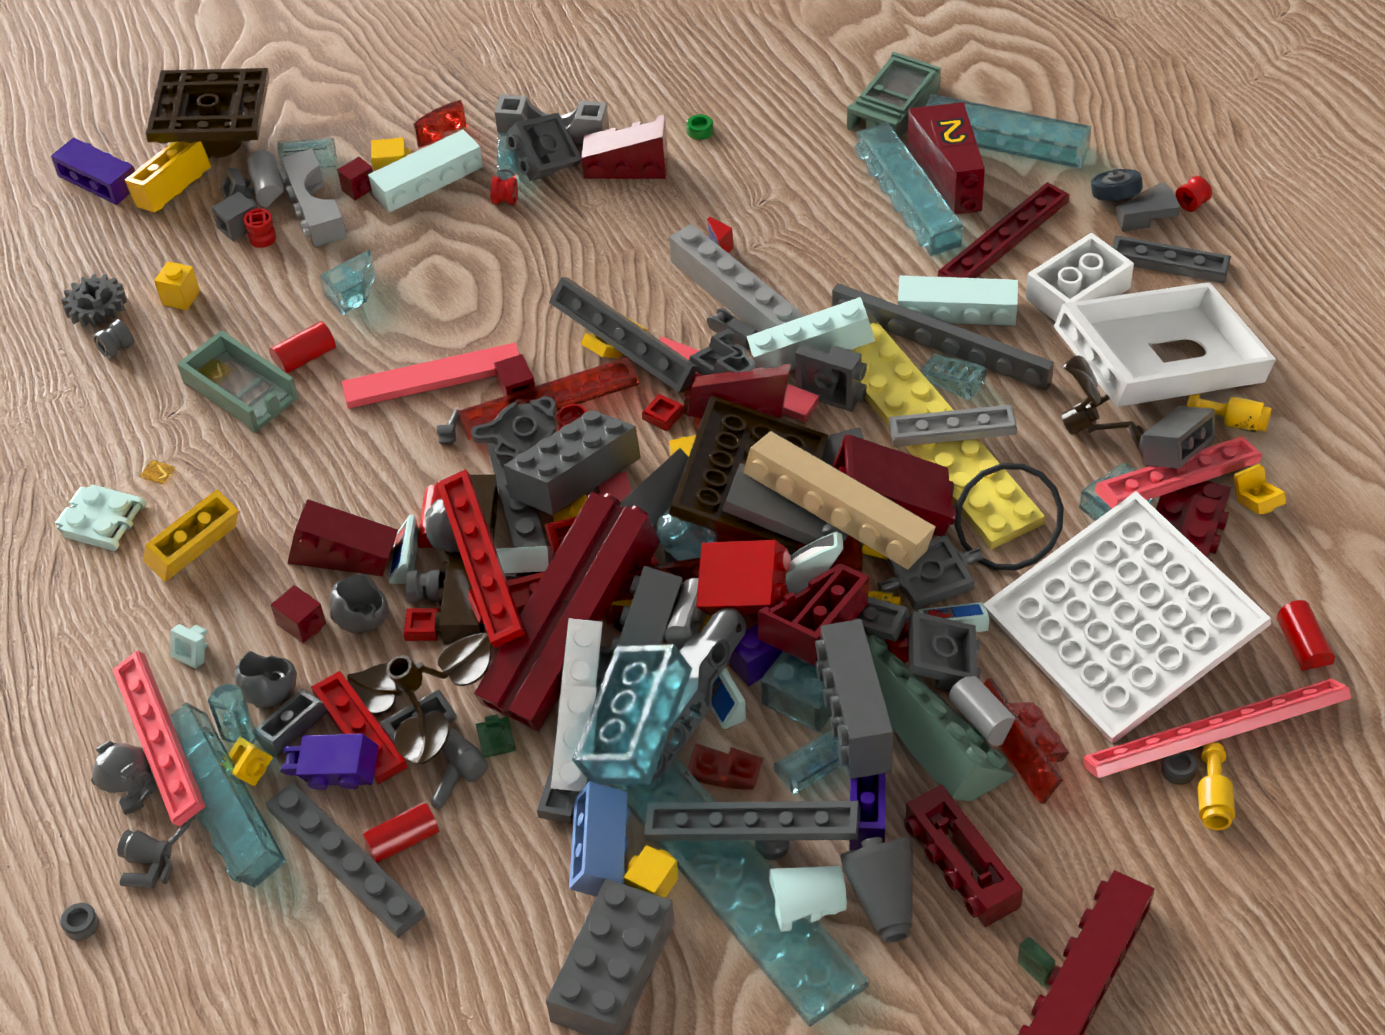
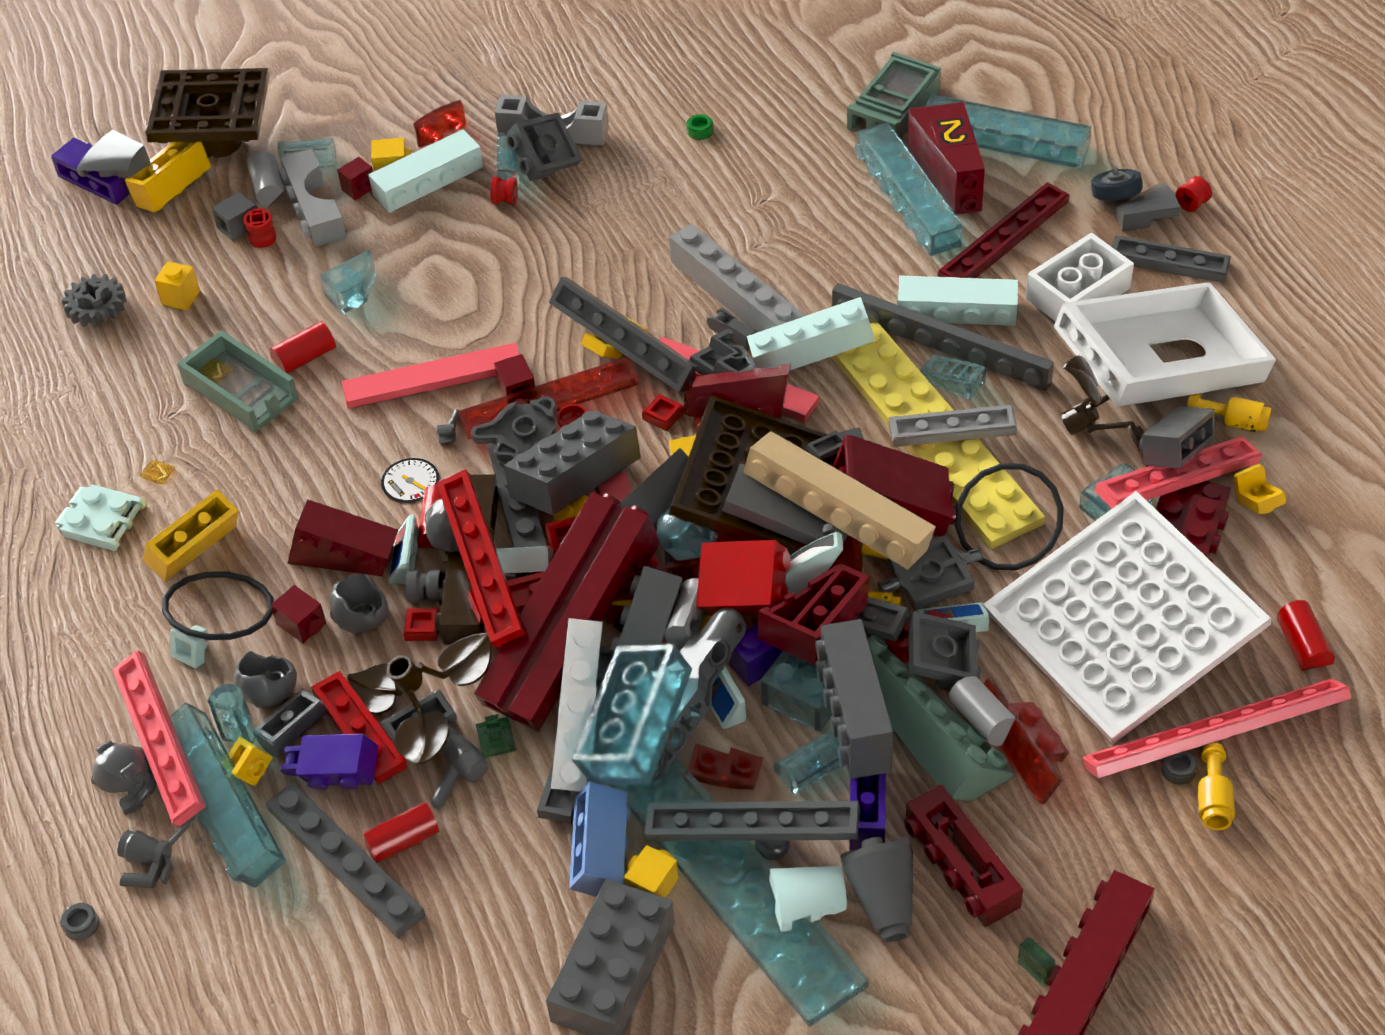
(113, 339): dark grey wheel -> none
(115, 156): none -> slope
(223, 636): none -> black piece
(234, 182): dark grey tile -> none
(408, 479): none -> white sticker
(627, 152): dark red wedge -> none
(720, 234): red slope -> none
(826, 446): none -> dark grey piece
(832, 375): dark grey plate -> none

